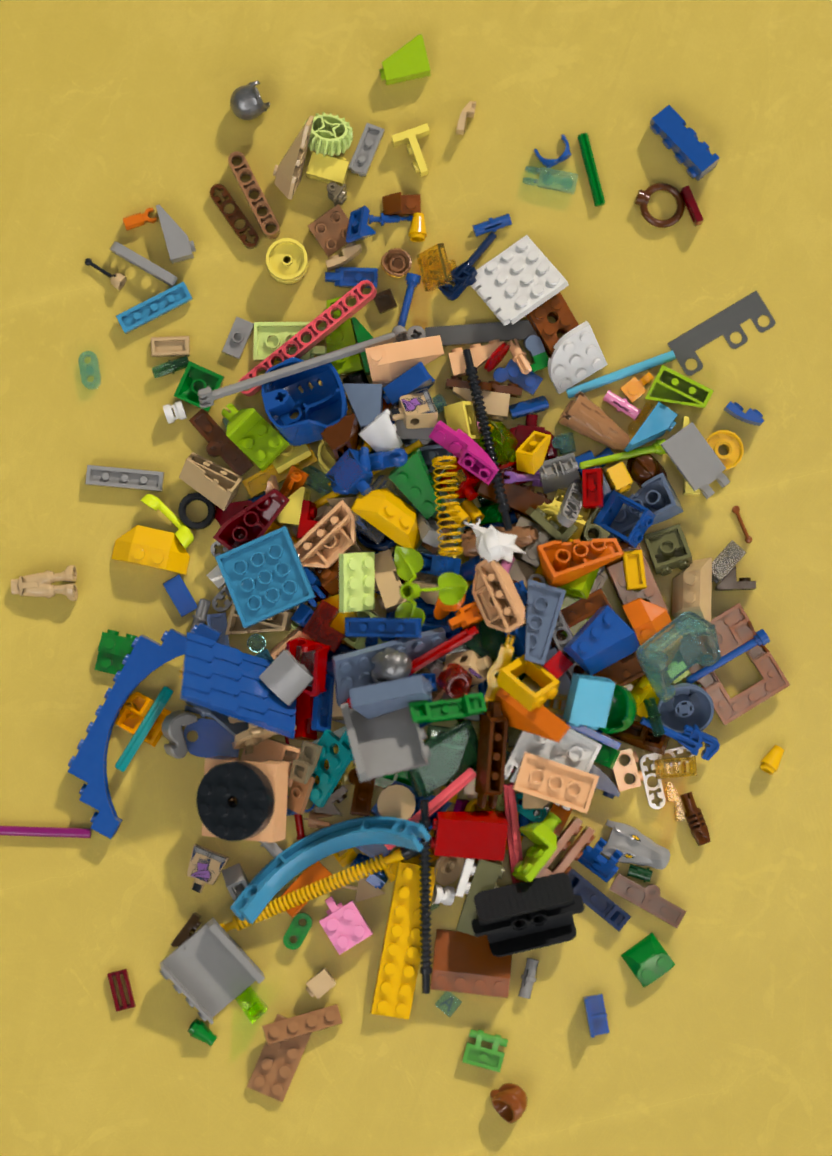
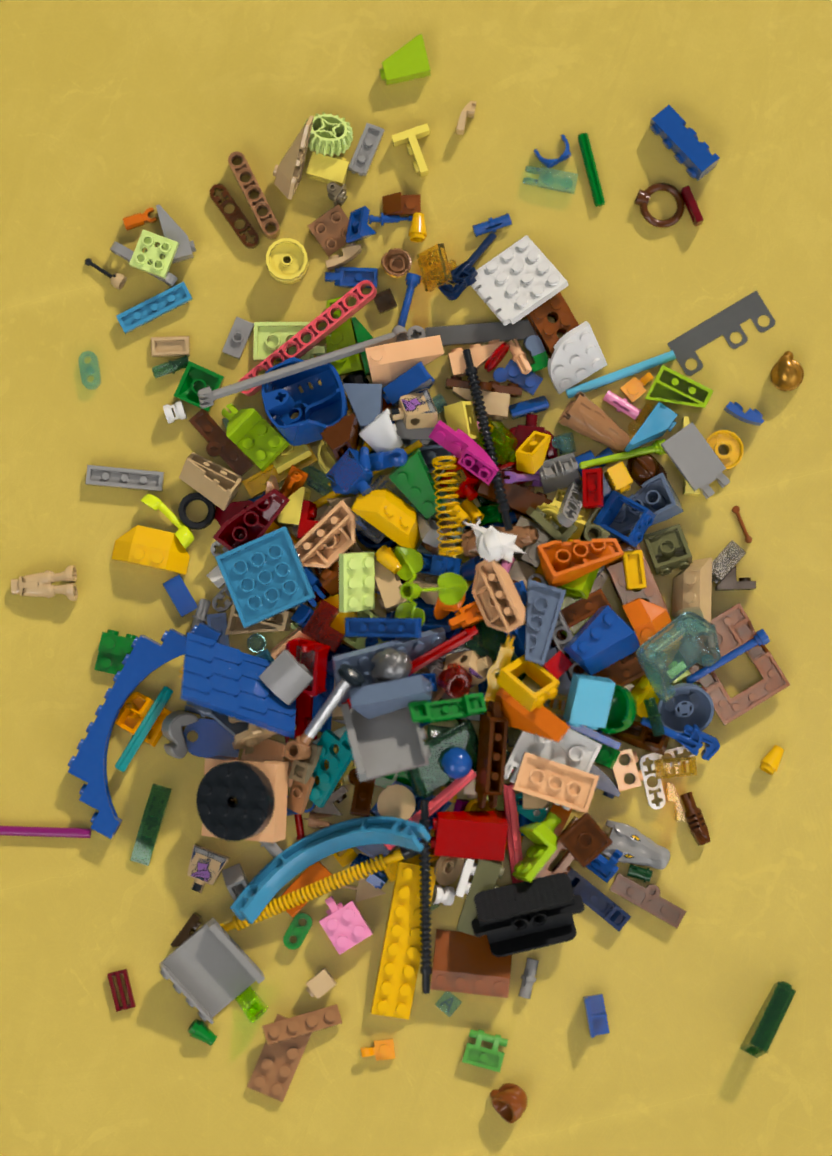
(151, 824): none -> clear green slope
(160, 256): none -> yellowish green plate
(247, 102): flat silver hair -> none
(301, 747): none -> piece
(382, 1050): none -> light orange plate
(388, 559): none -> yellow cone
(456, 763): none -> blue hair
(585, 840): none -> reddish brown plate
(648, 960): green slope -> none
(768, 1020): none -> clear green slope
(787, 373): none -> pearl gold piece

